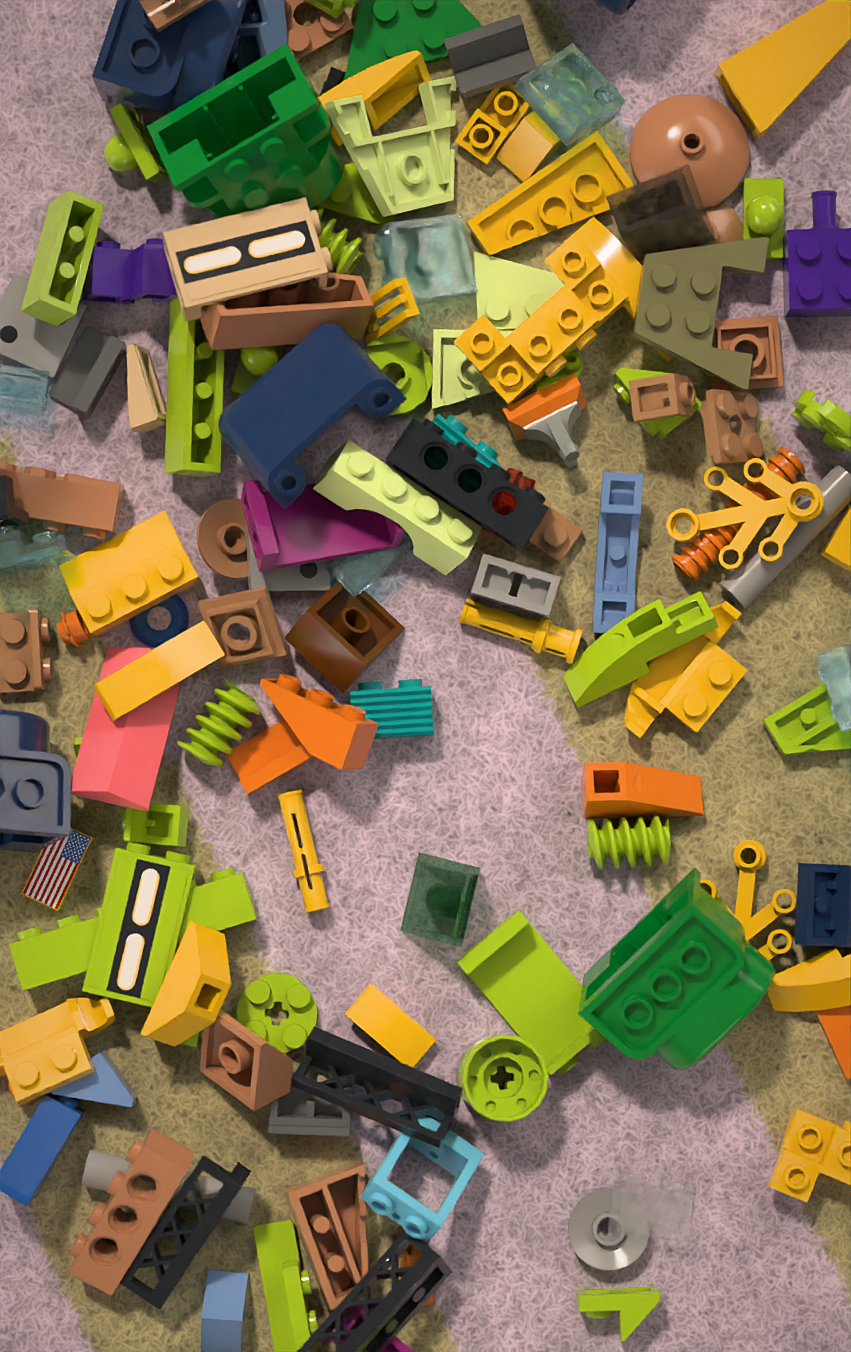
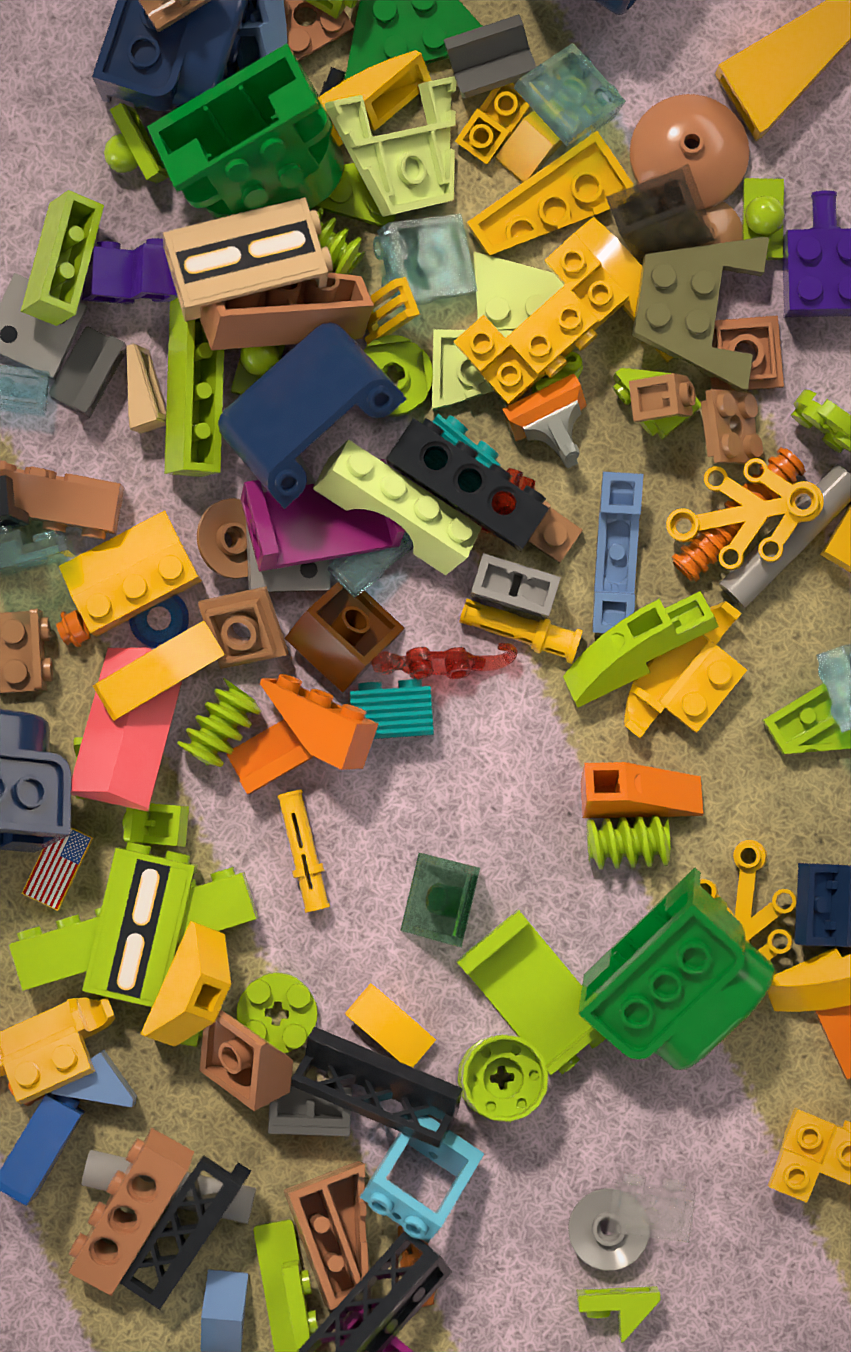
(453, 662): none -> clear red piece

